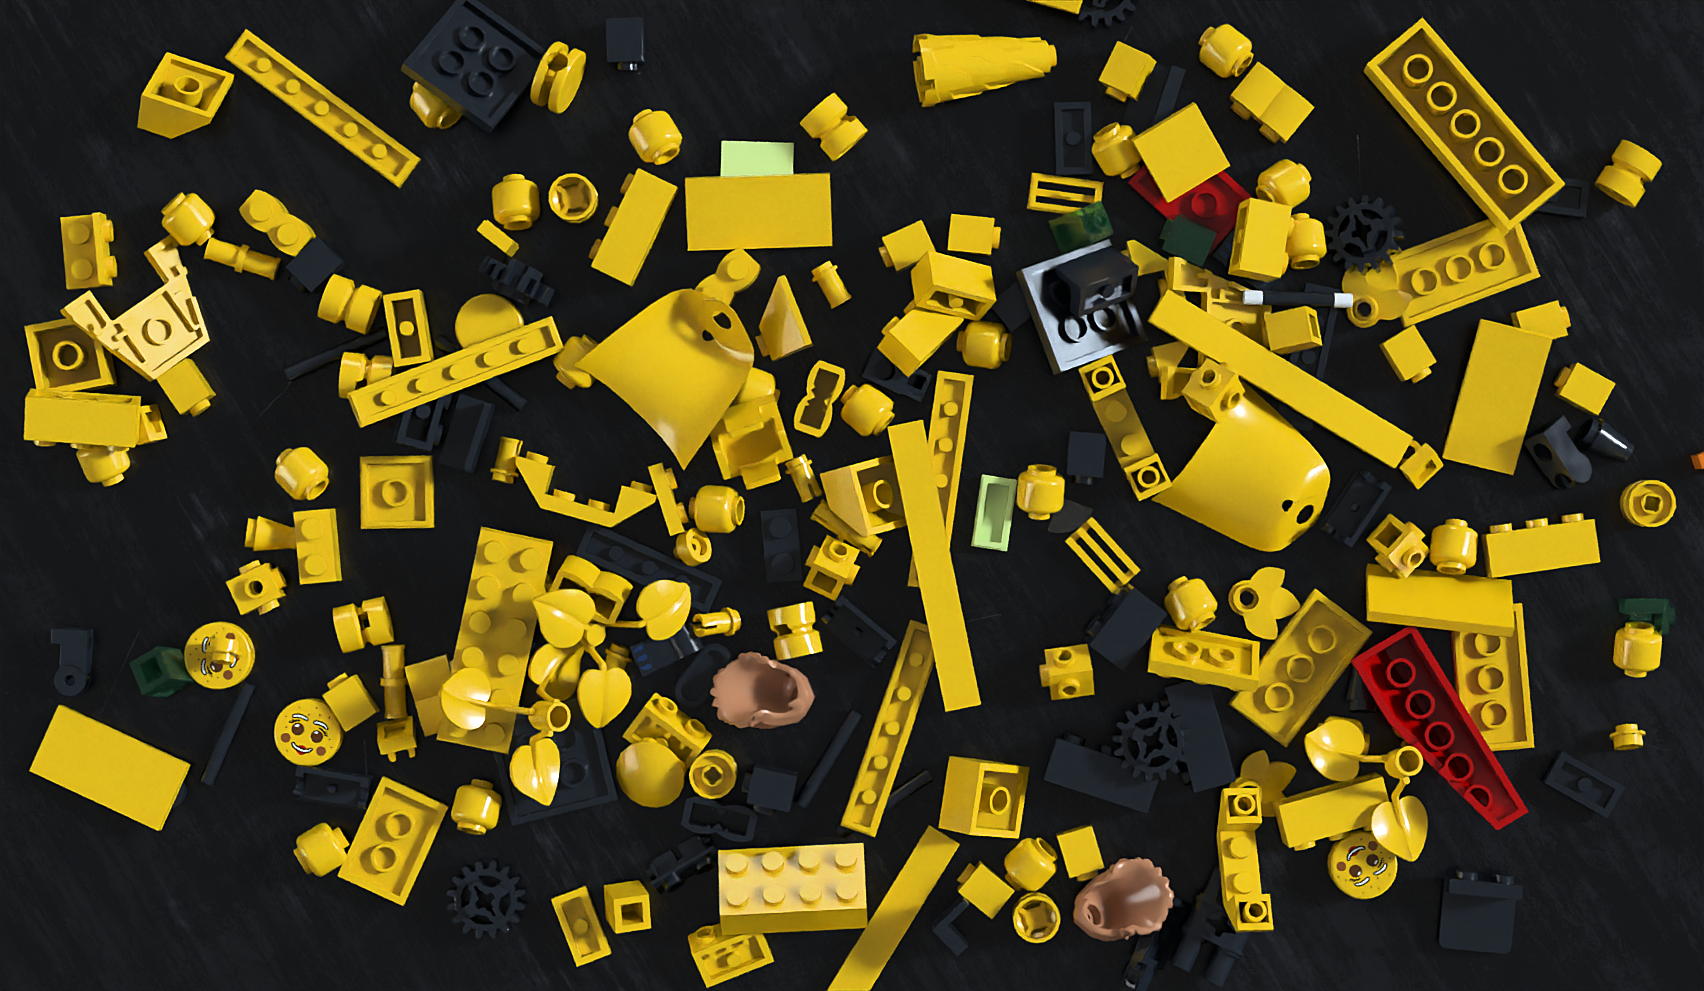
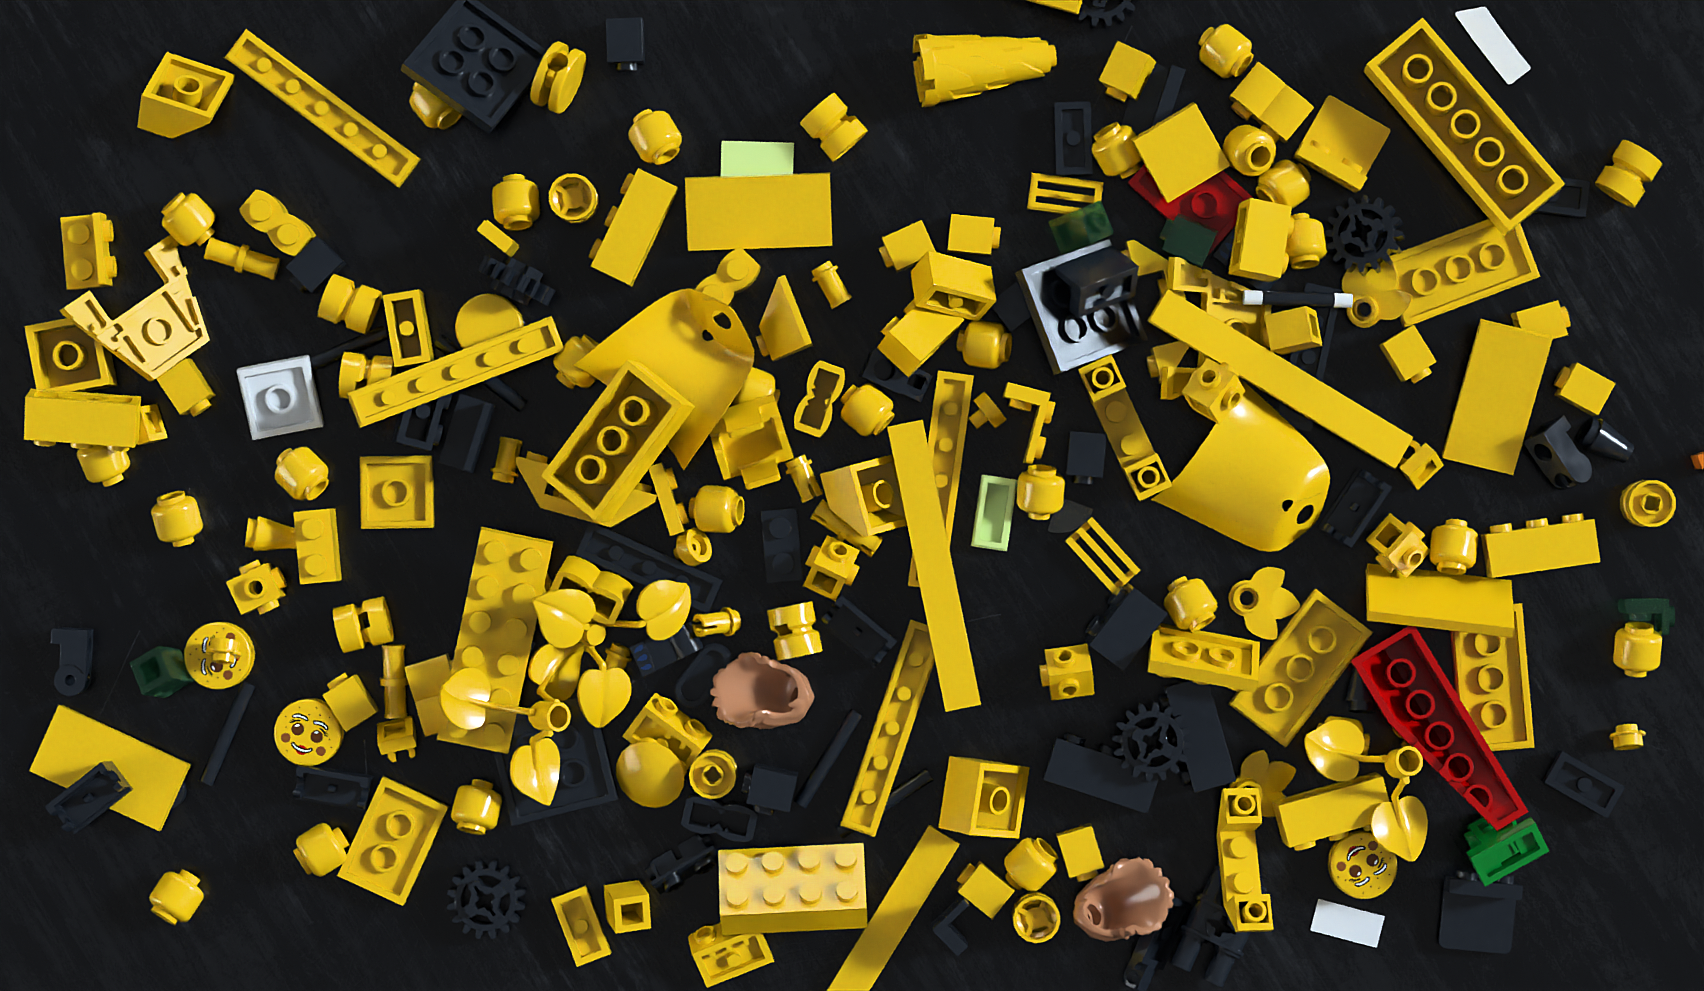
(89, 797): none -> black hinge
(176, 518): none -> yellow head
(176, 896): none -> yellow head
(280, 397): none -> white tile
(617, 441): none -> yellow brick
(987, 412): none -> yellow tile
(1023, 399): none -> yellow bracket
(1249, 150): none -> yellow head
(1342, 144): none -> yellow bracket
(1347, 923): none -> white sticker
(1493, 43): none -> white sticker
(1505, 850): none -> green tile

